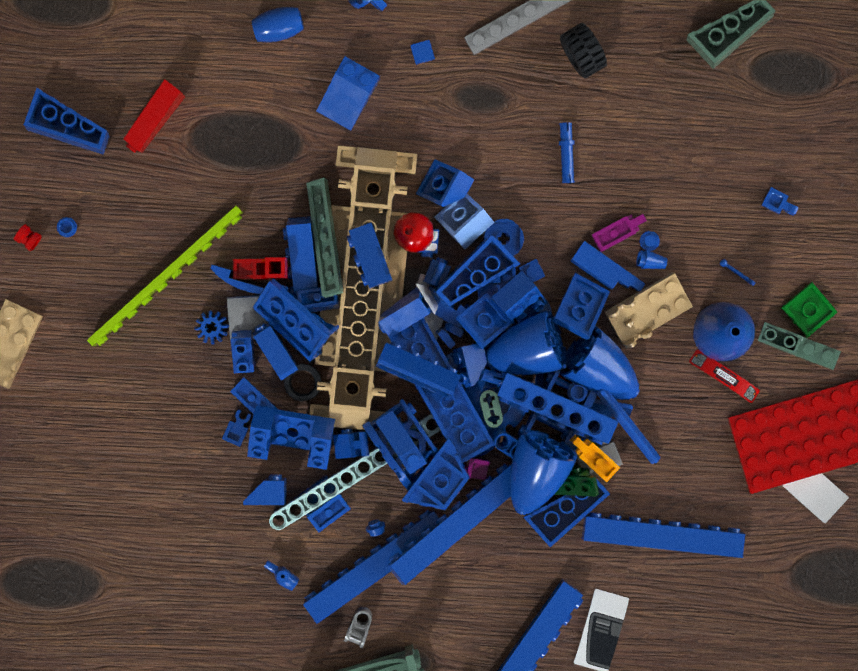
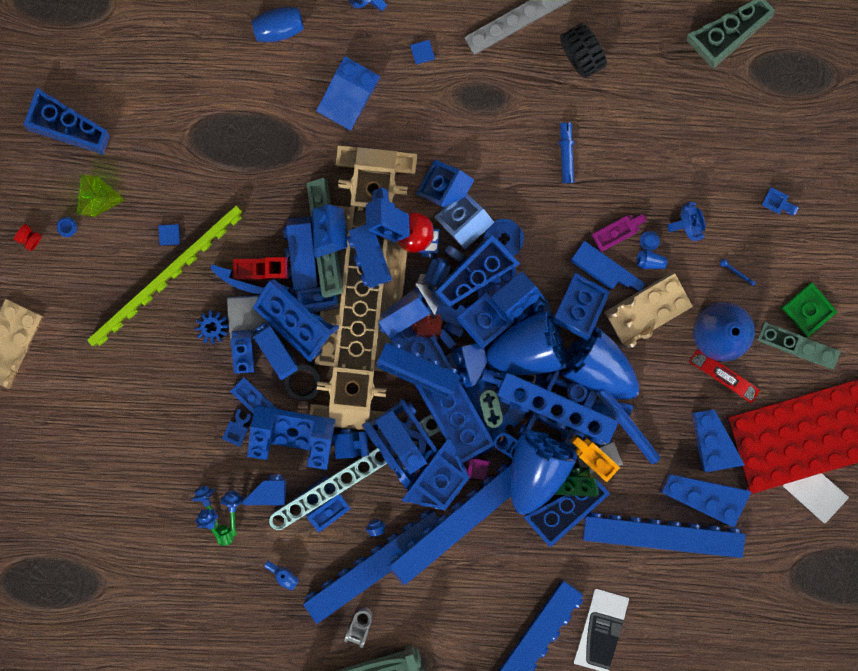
(96, 196): none -> clear neon green slope
(153, 116): red slope -> none
(169, 234): none -> blue tile
(208, 517): none -> blue plant
(328, 230): none -> blue slope
(385, 219): none -> blue hinge
(428, 326): none -> clear red brick
(455, 254): none -> medium blue tile
(532, 270): blue plate -> none
(691, 221): none -> blue tile
(713, 442): none -> blue wedge
(713, 499): none -> blue wedge

